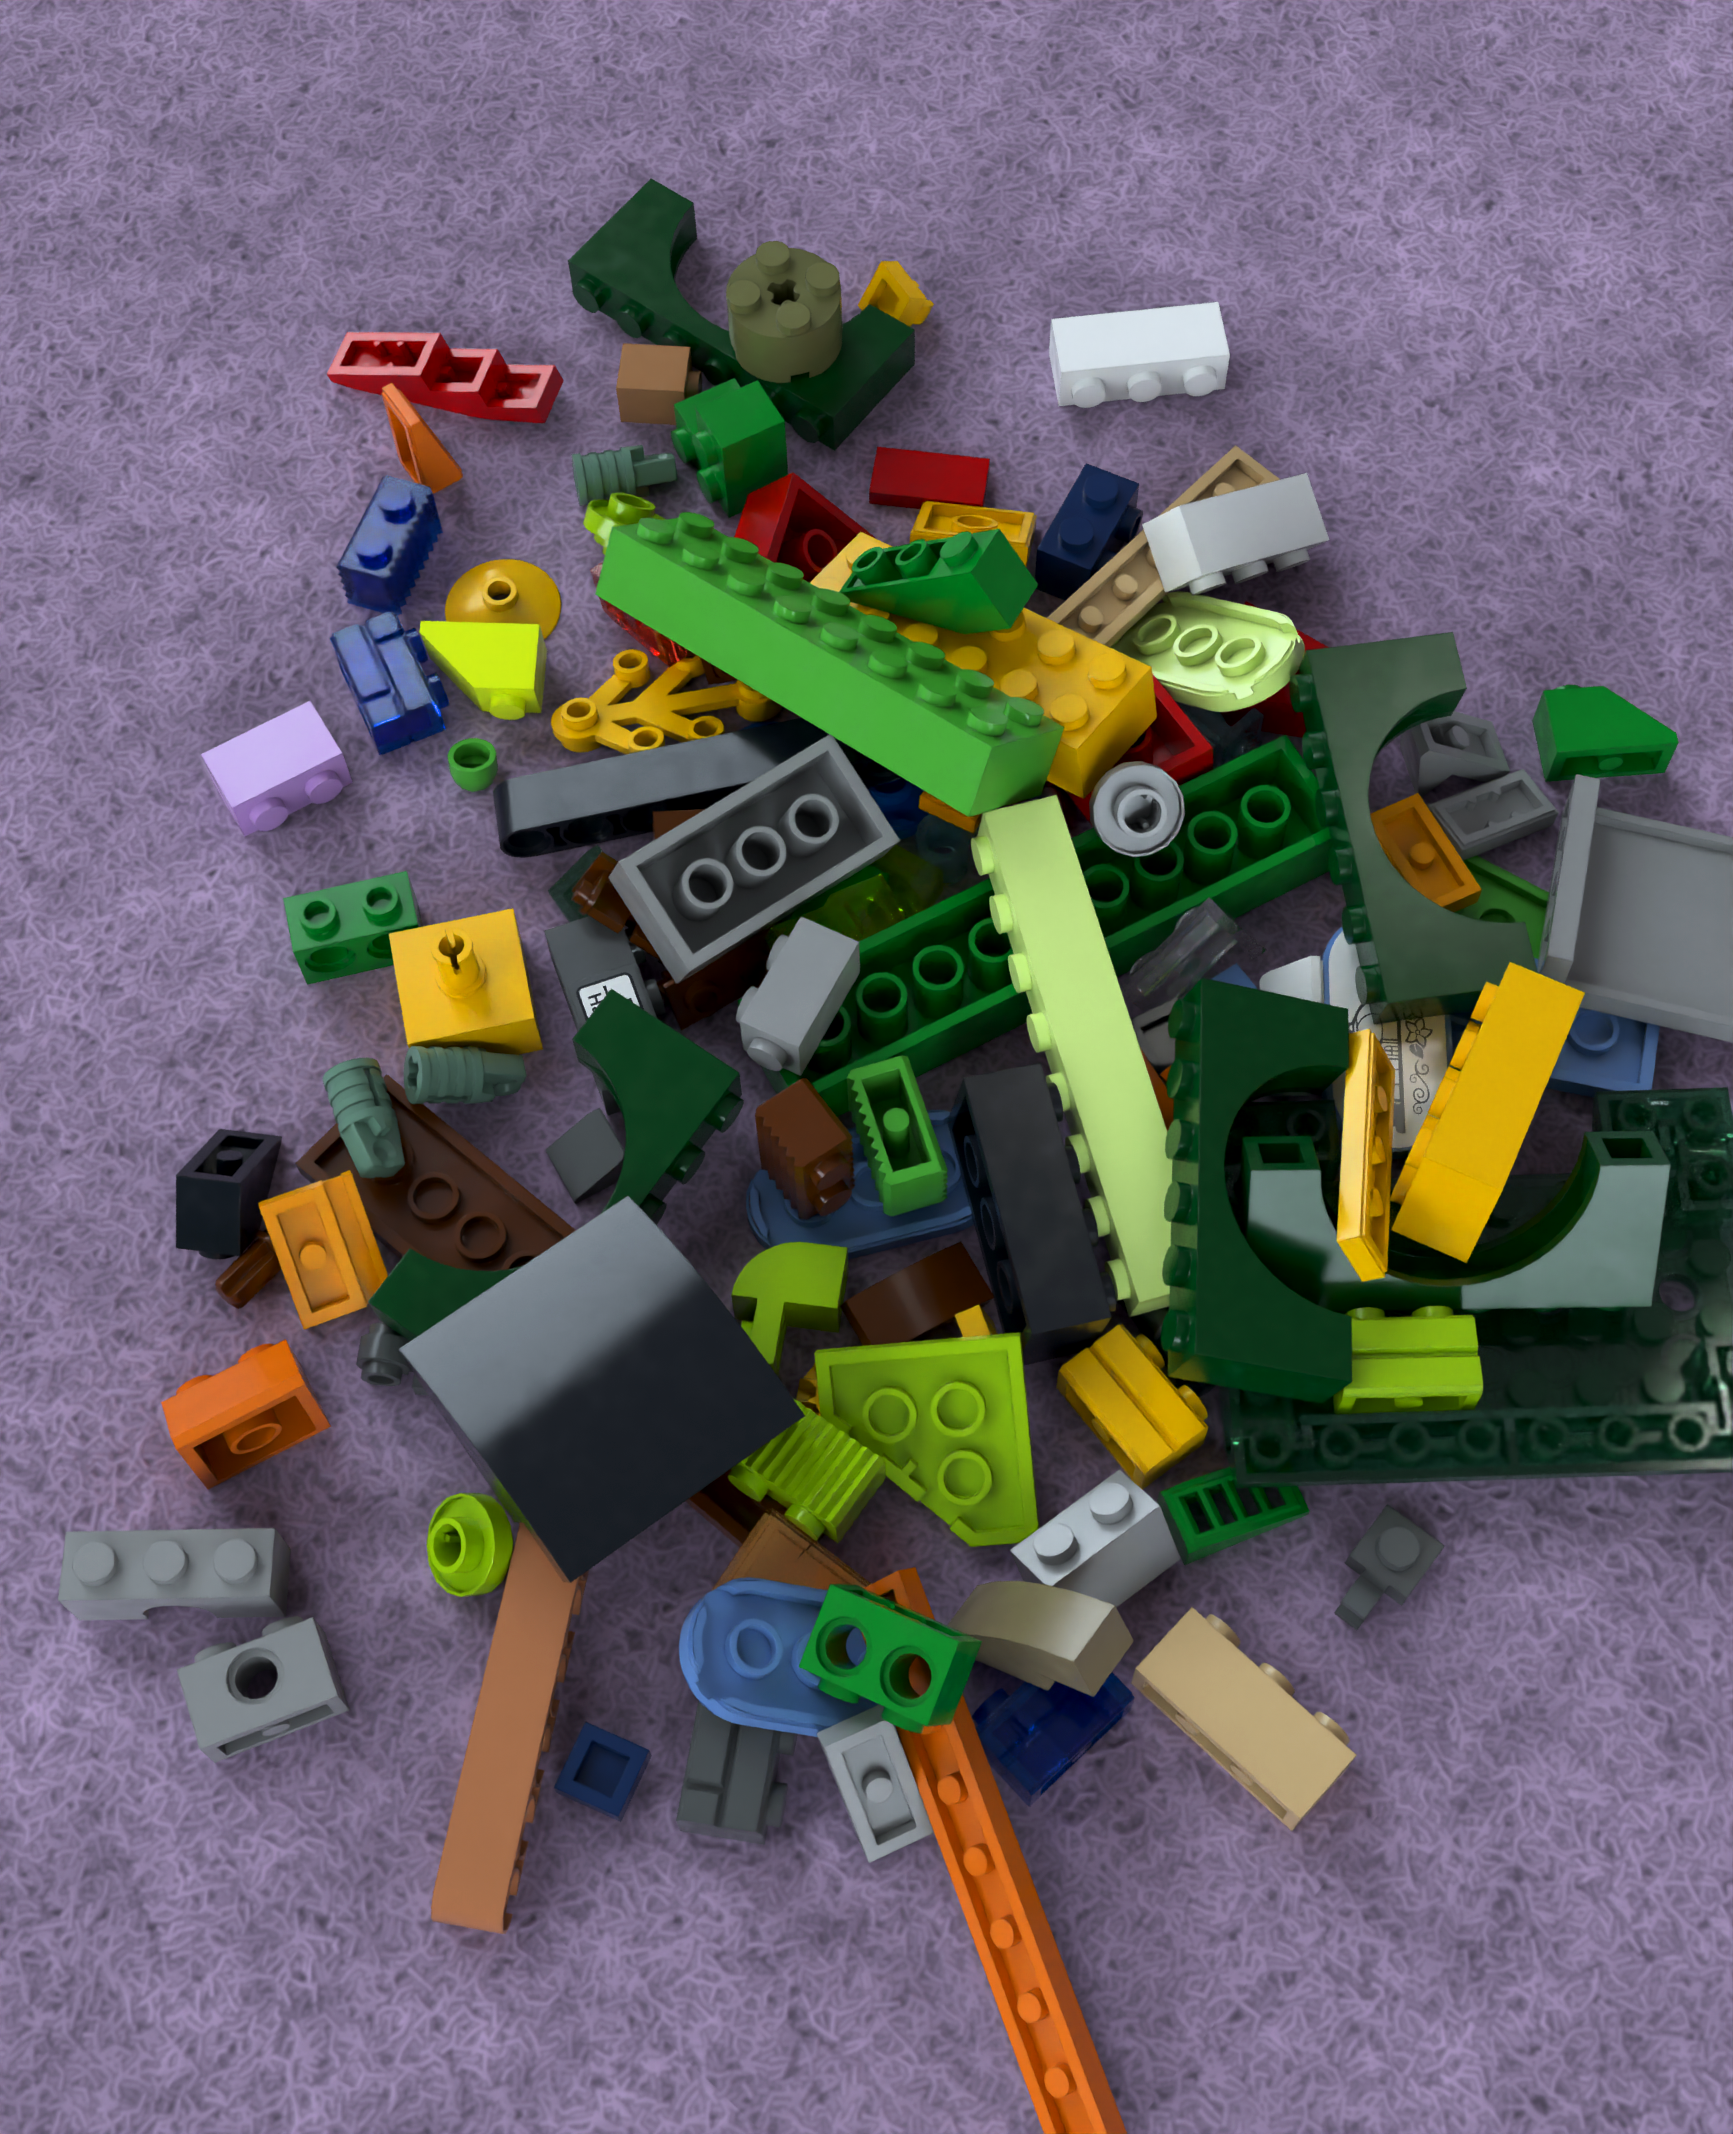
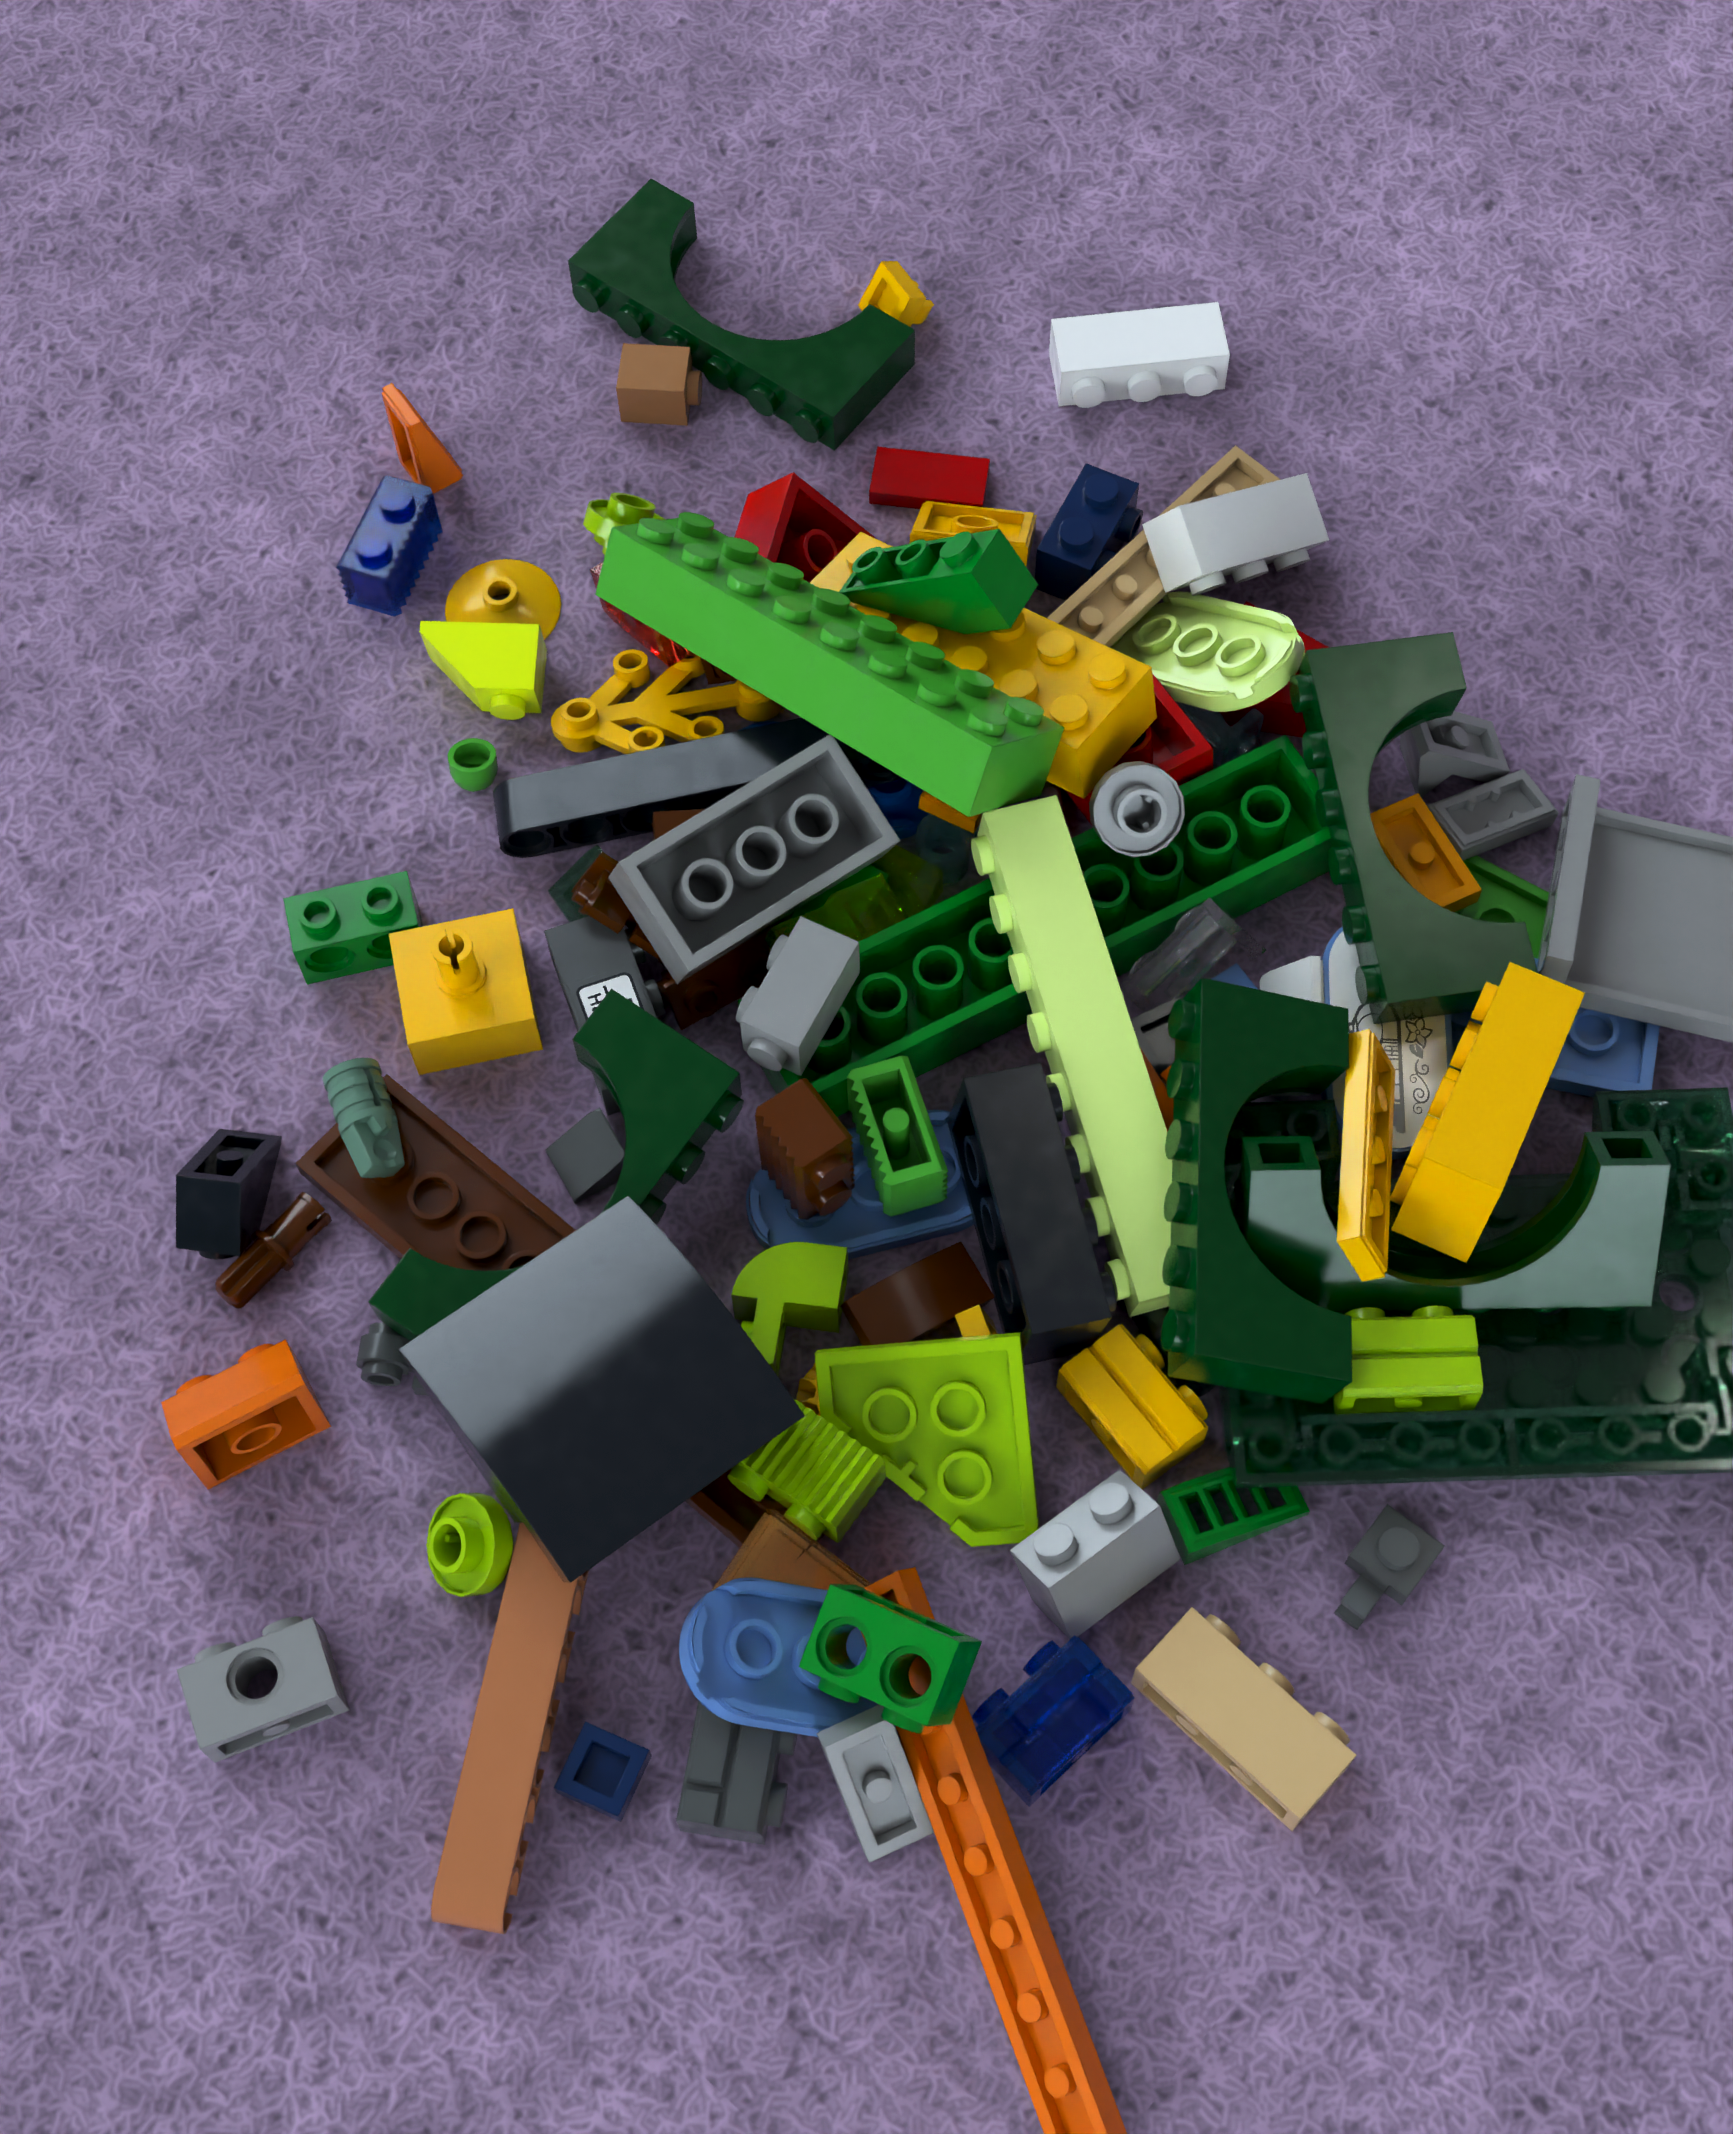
(207, 1569): light grey arch -> none
(277, 769): lavender brick -> none
(325, 1248): light orange plate -> none
(388, 682): clear blue brick -> none
(444, 377): red slope -> none
(460, 1074): sand green hinge -> none
(620, 472): sand green hinge -> none
(732, 440): green brick -> none
(784, 313): olive brick -> none
(1044, 1633): dark tan slope -> none
(1598, 735): green slope -> none

